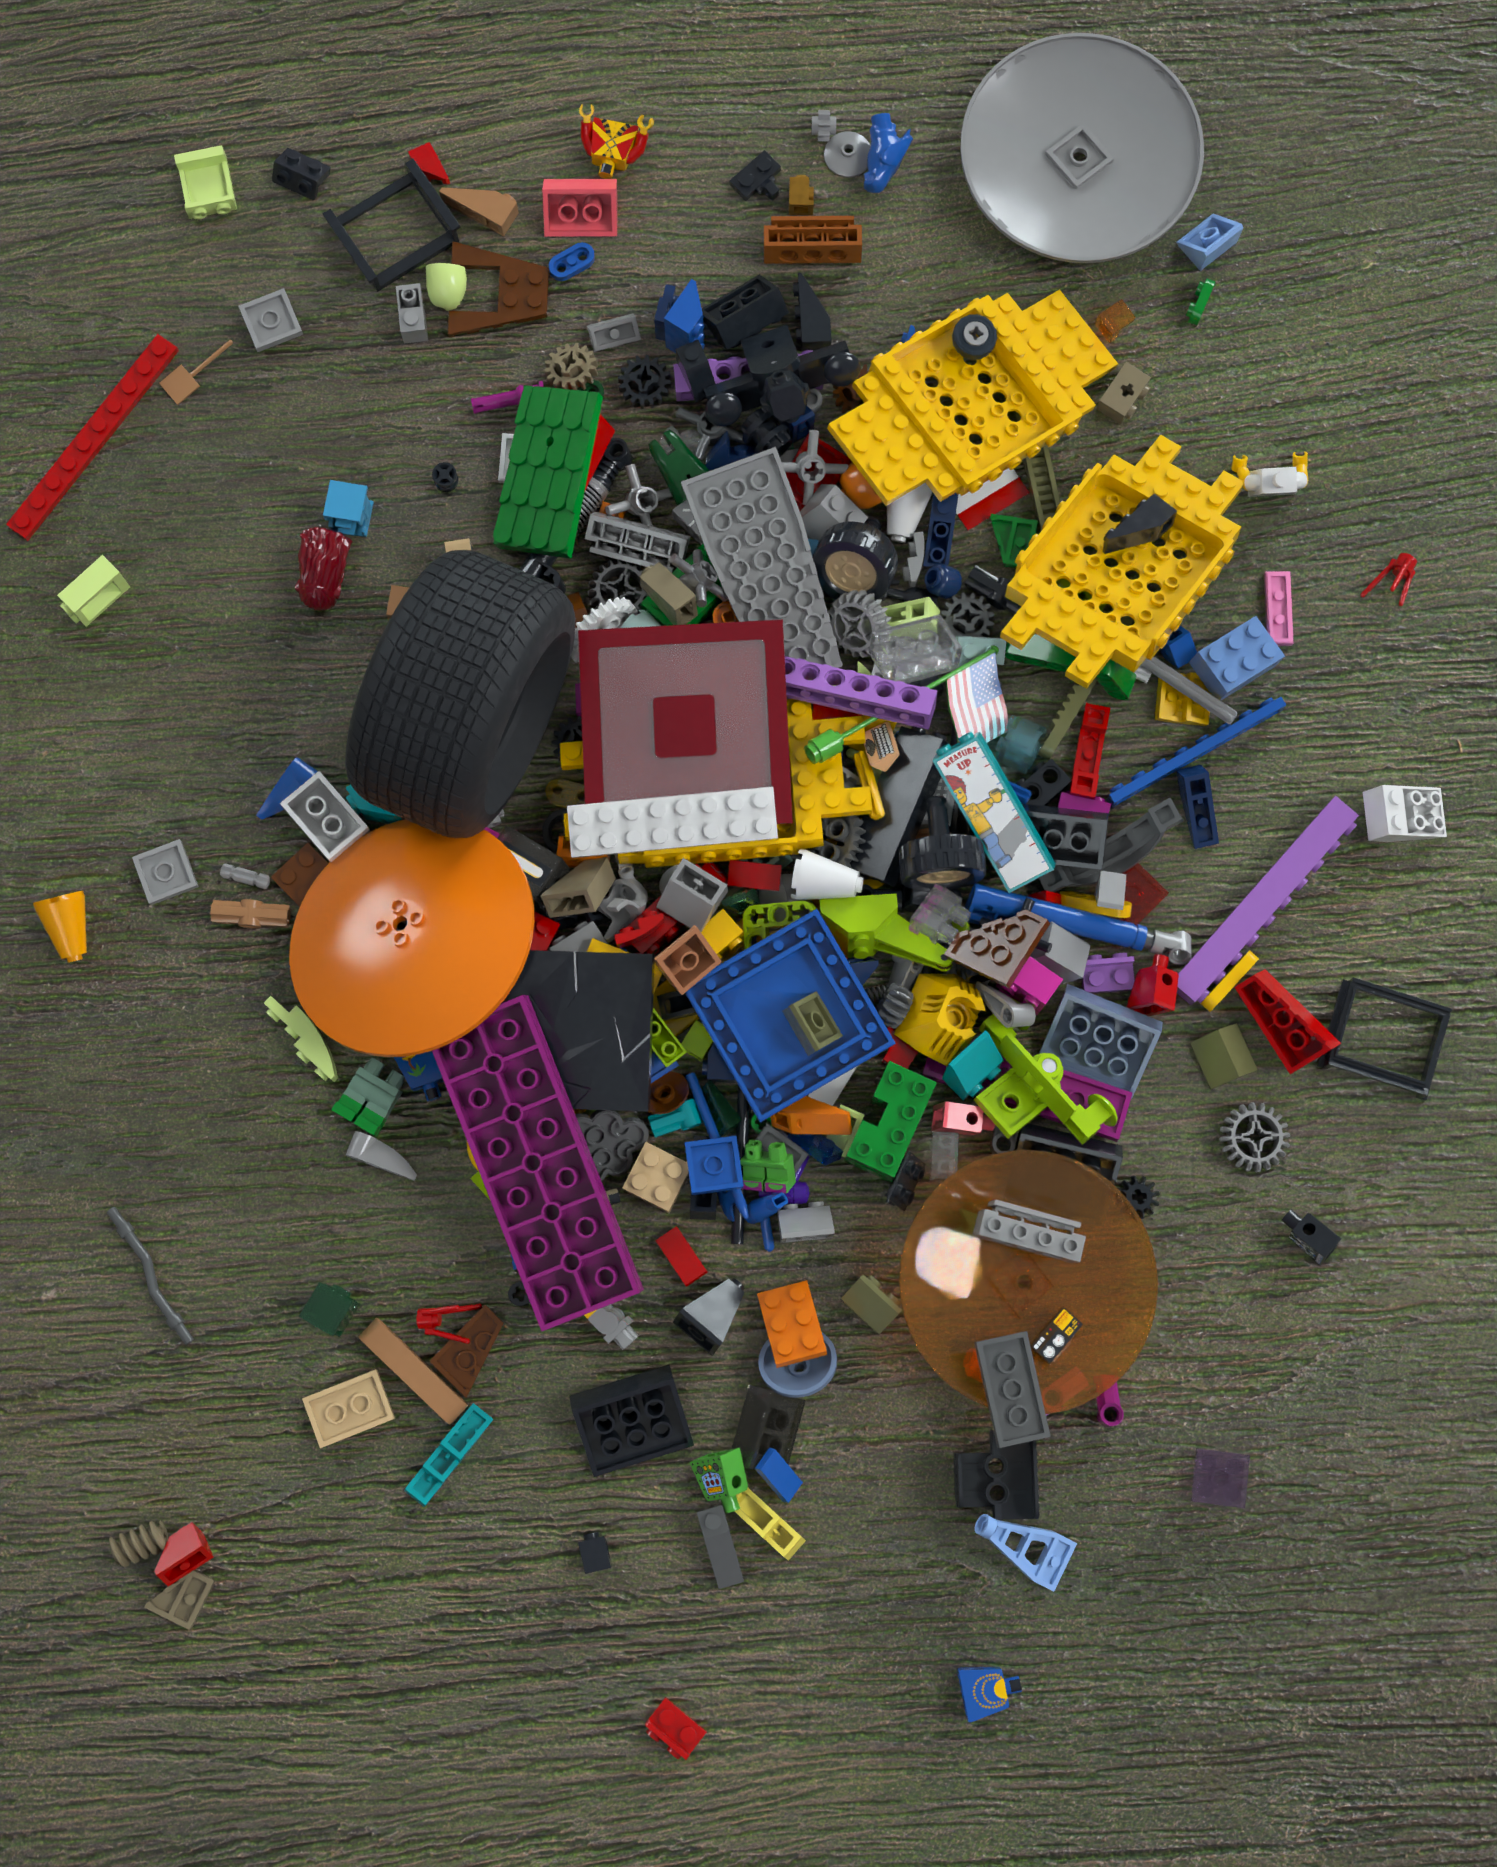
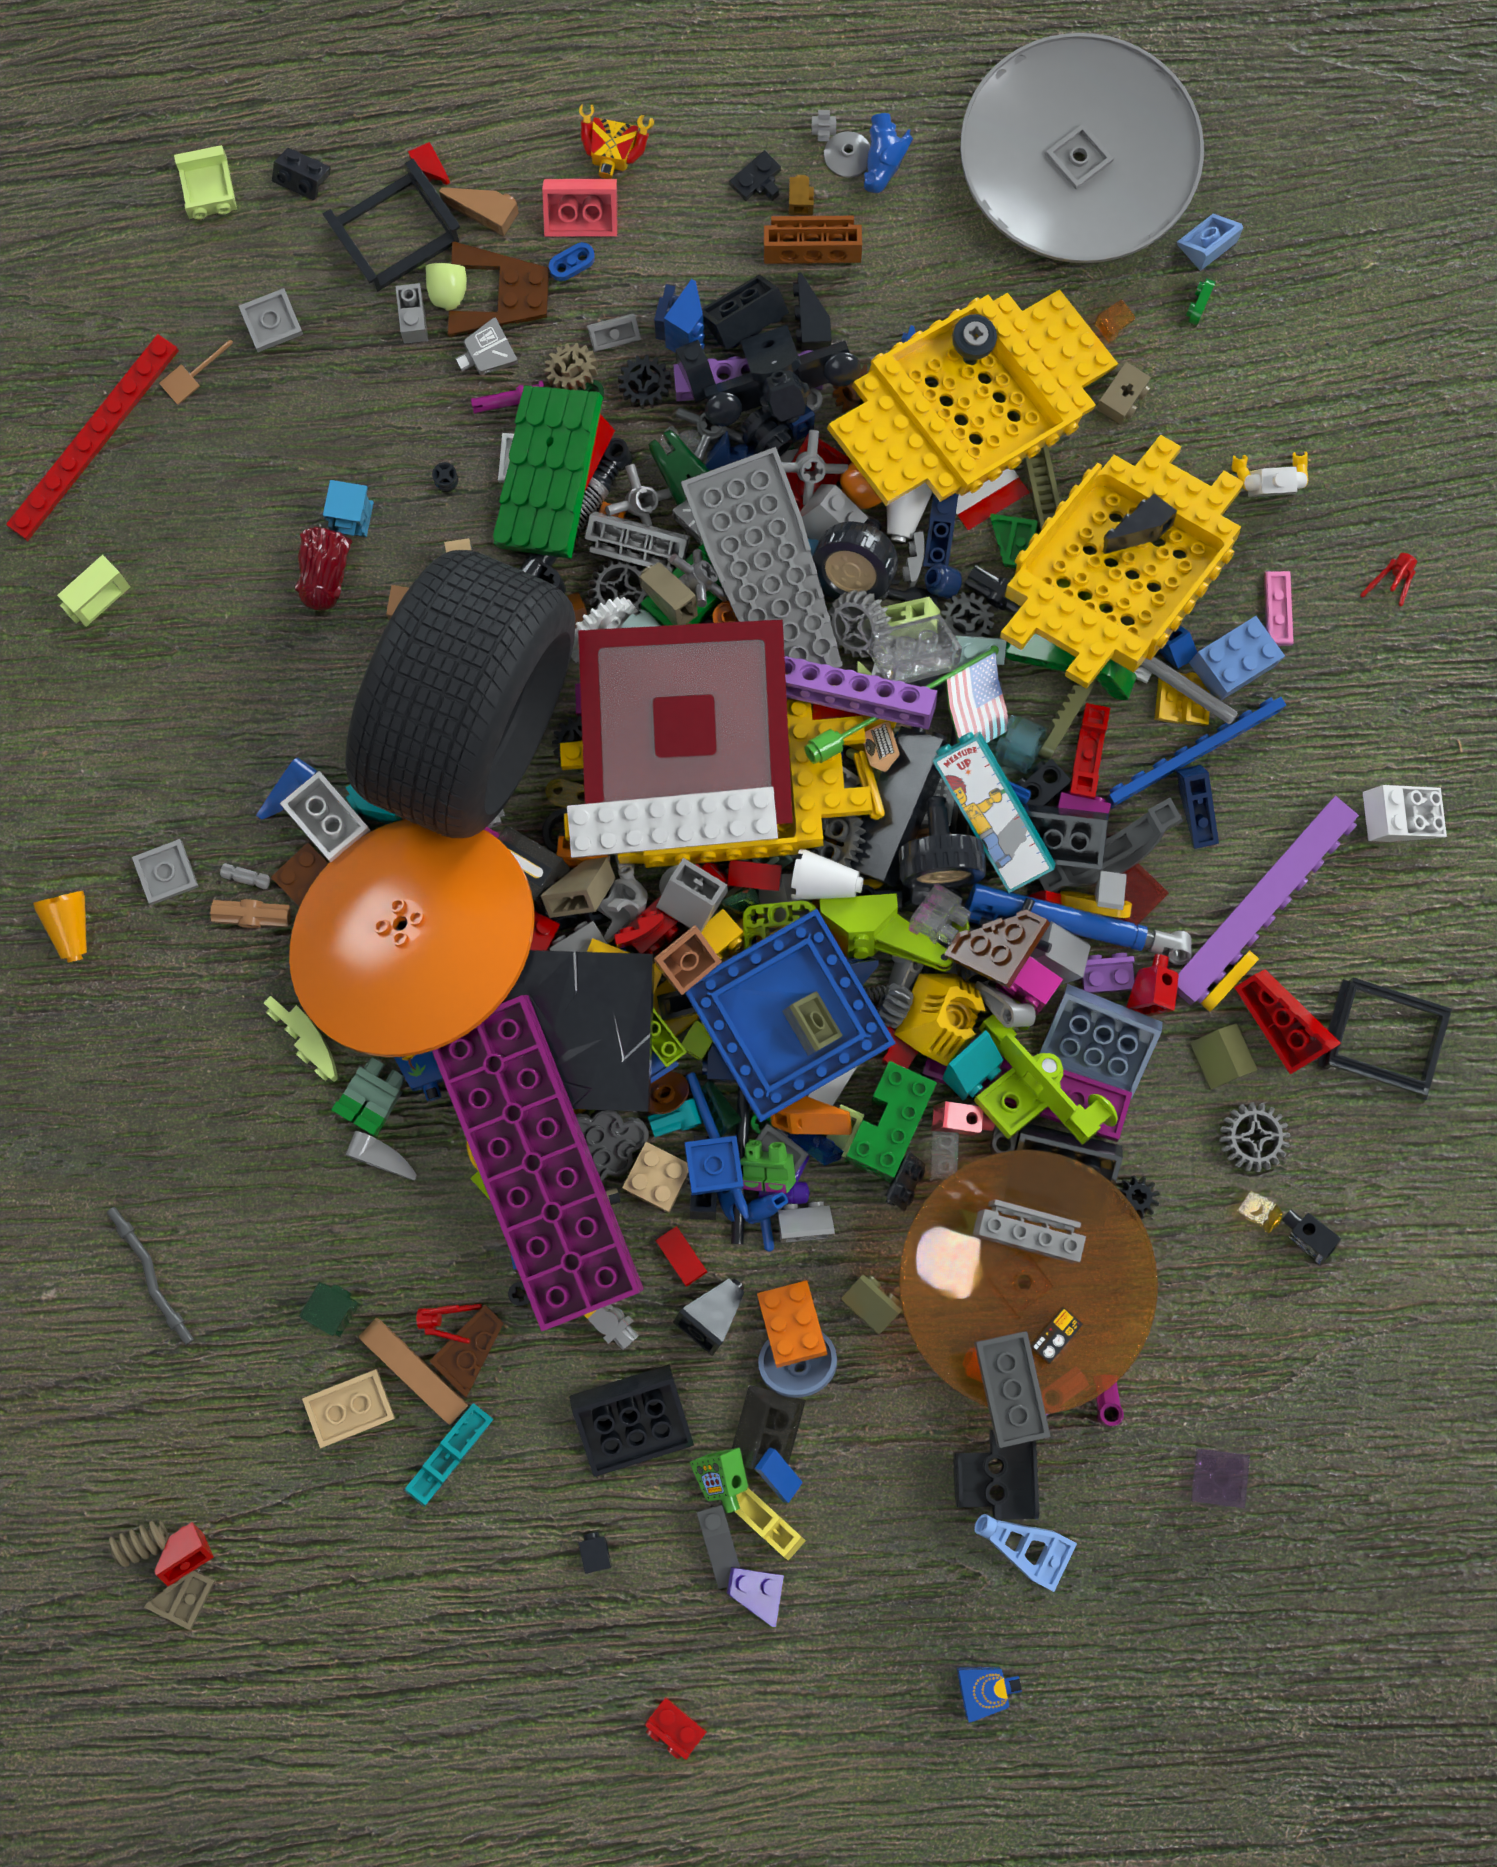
(487, 350): none -> light grey torso
(757, 1592): none -> wing
(1261, 1211): none -> clear yellow bracket

